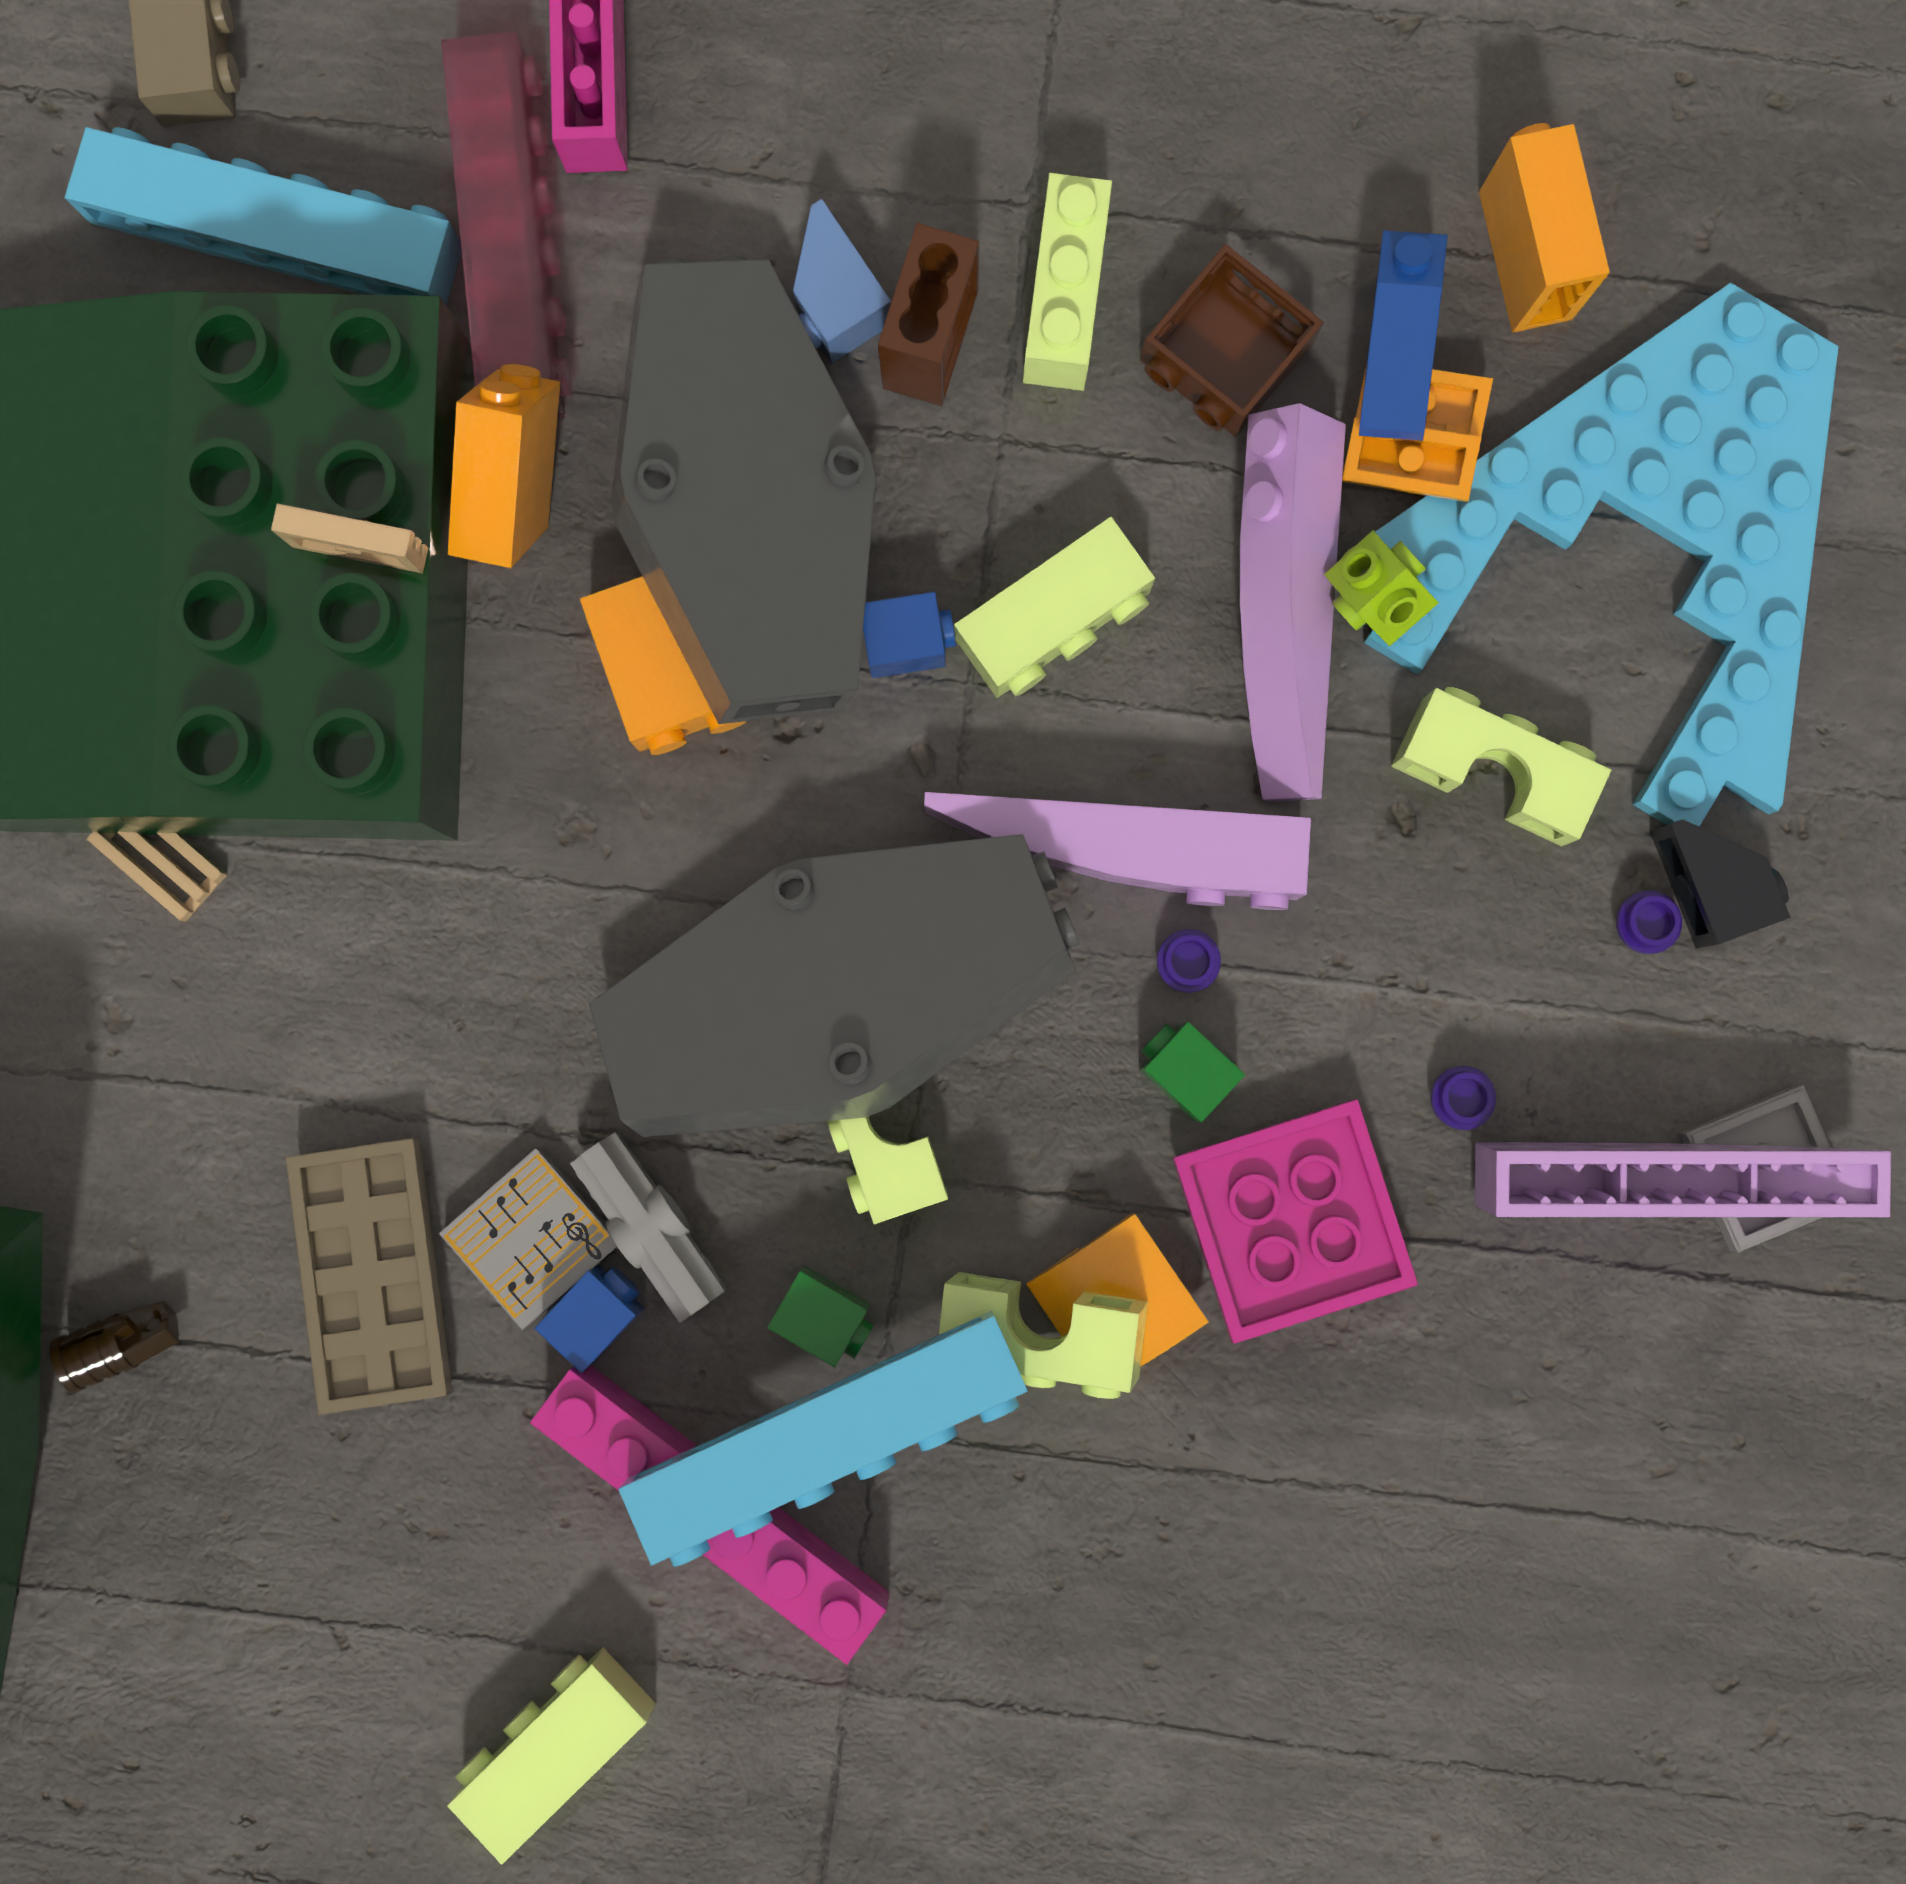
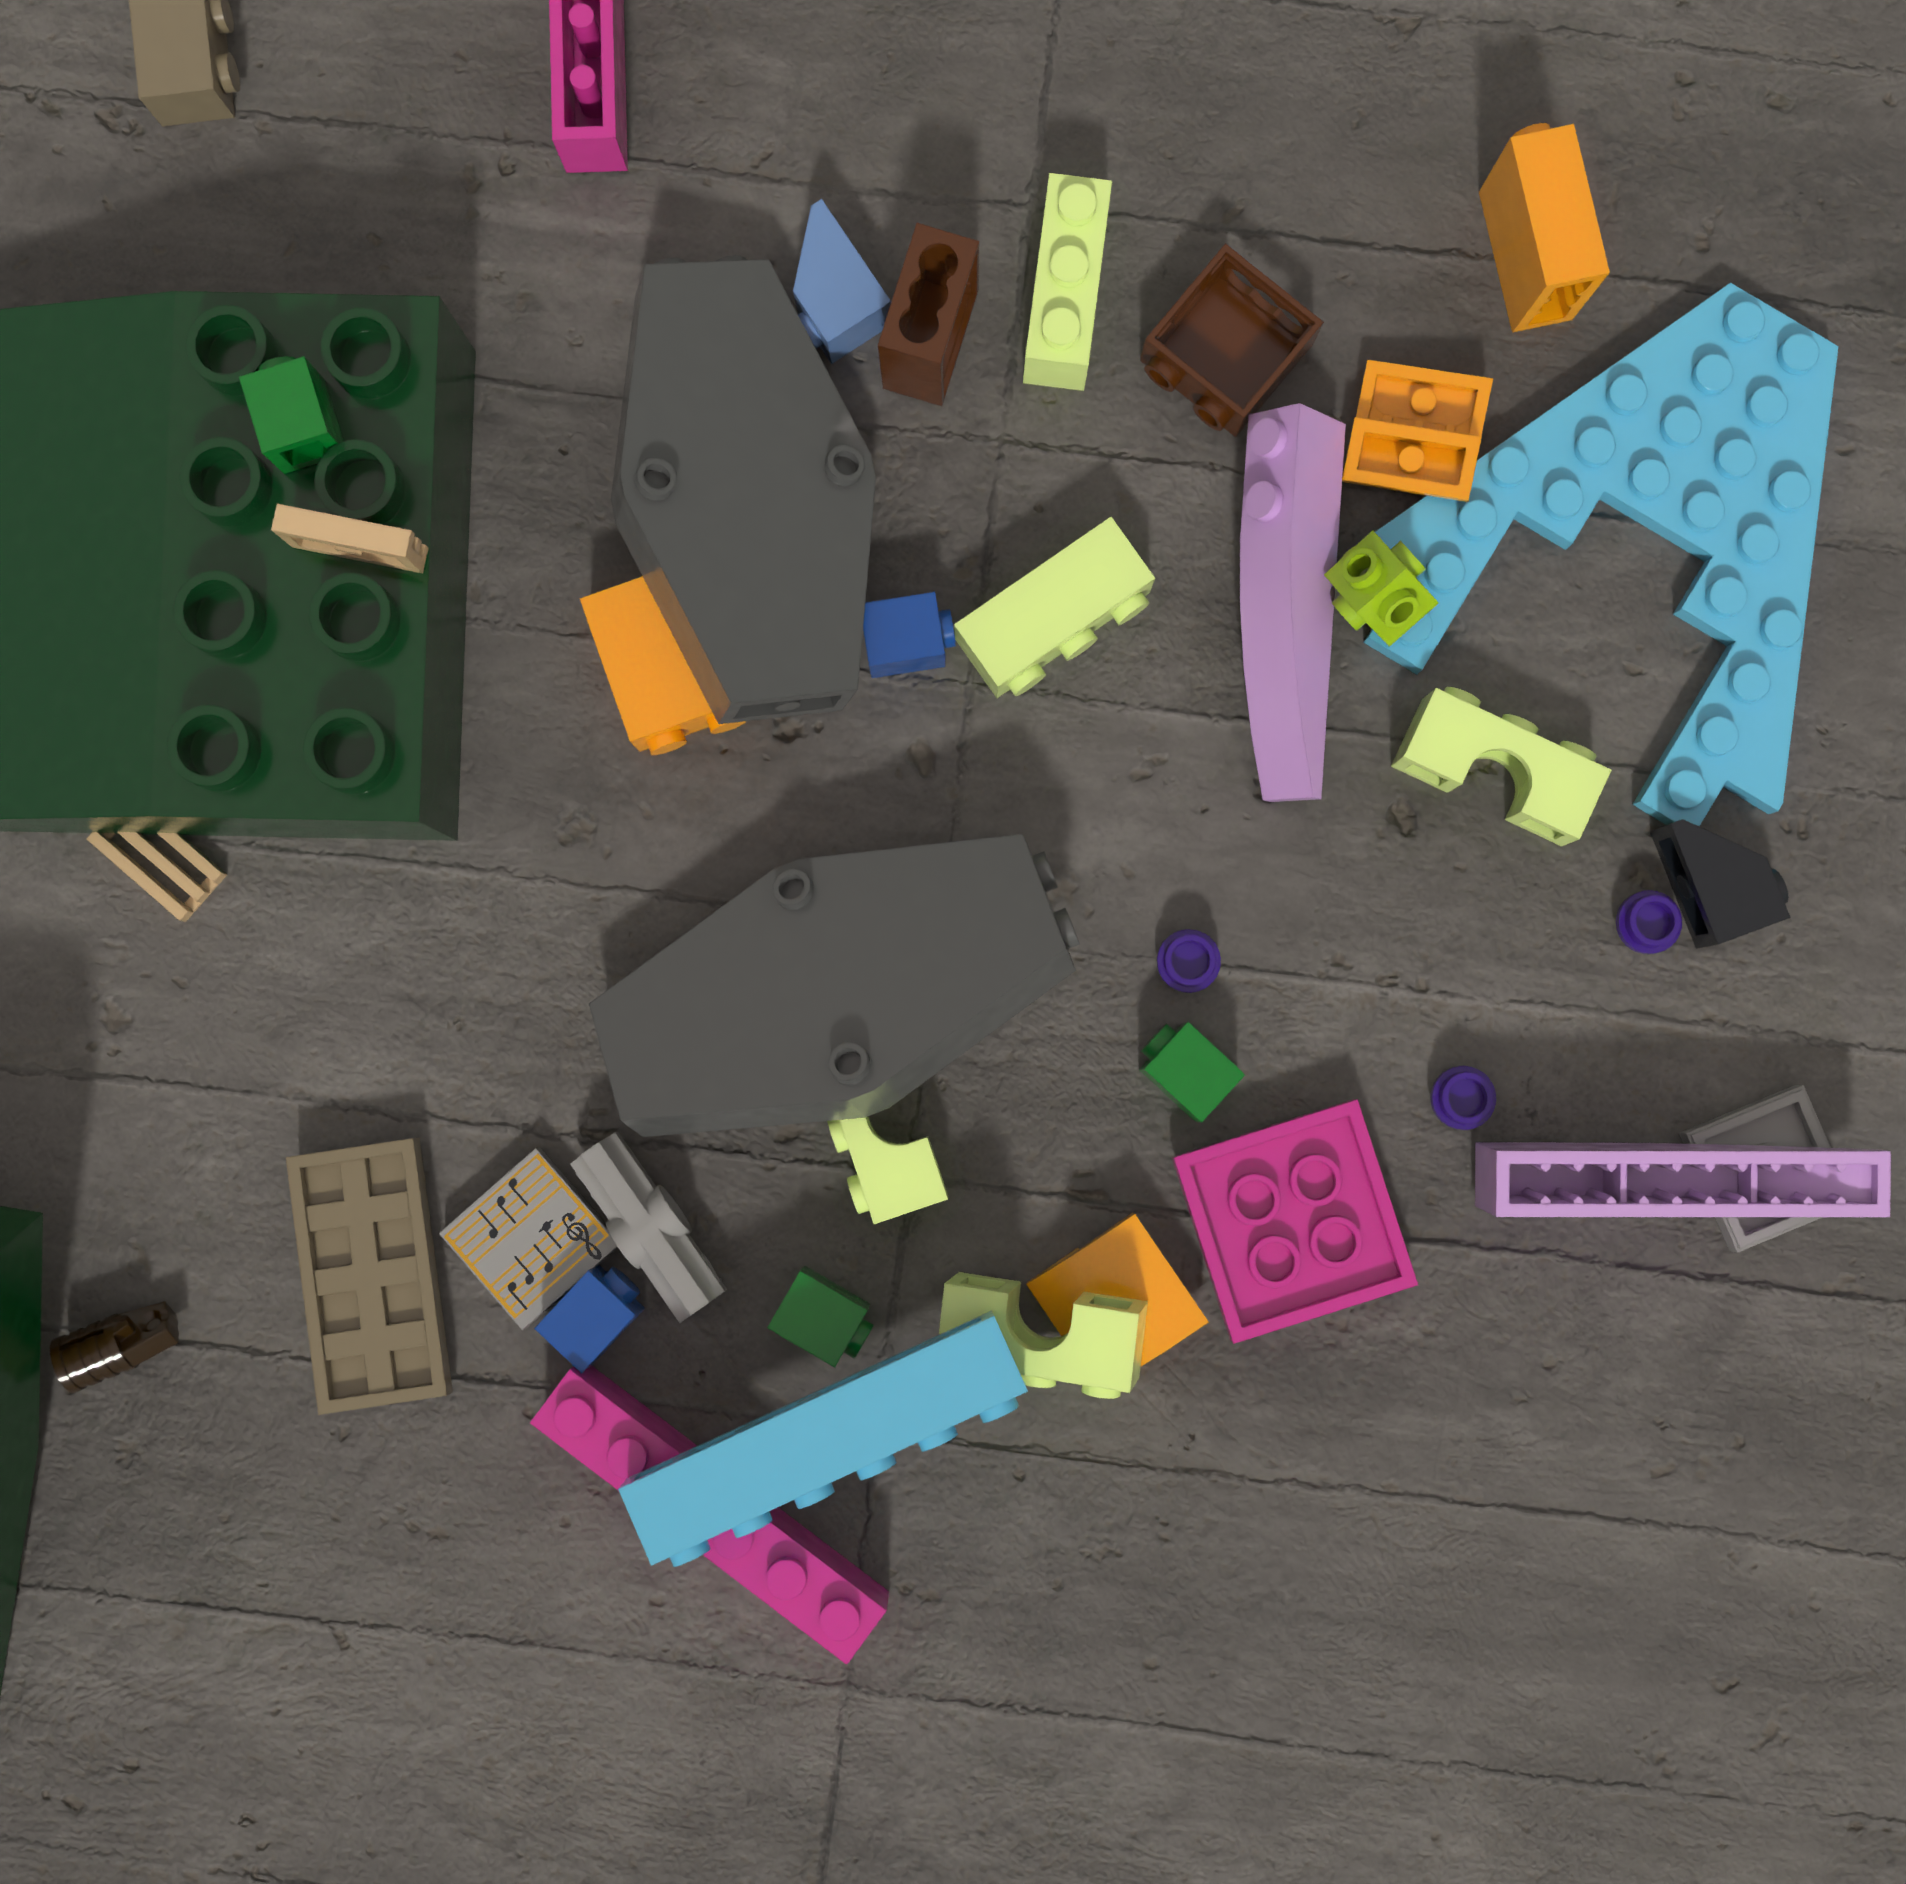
(262, 218): medium azure brick -> none
(291, 412): none -> green brick
(503, 465): light orange brick -> none
(504, 207): clear pink brick -> none
(550, 1753): yellowish green brick -> none
(1150, 846): lavender slope -> none
(1403, 335): blue slope -> none

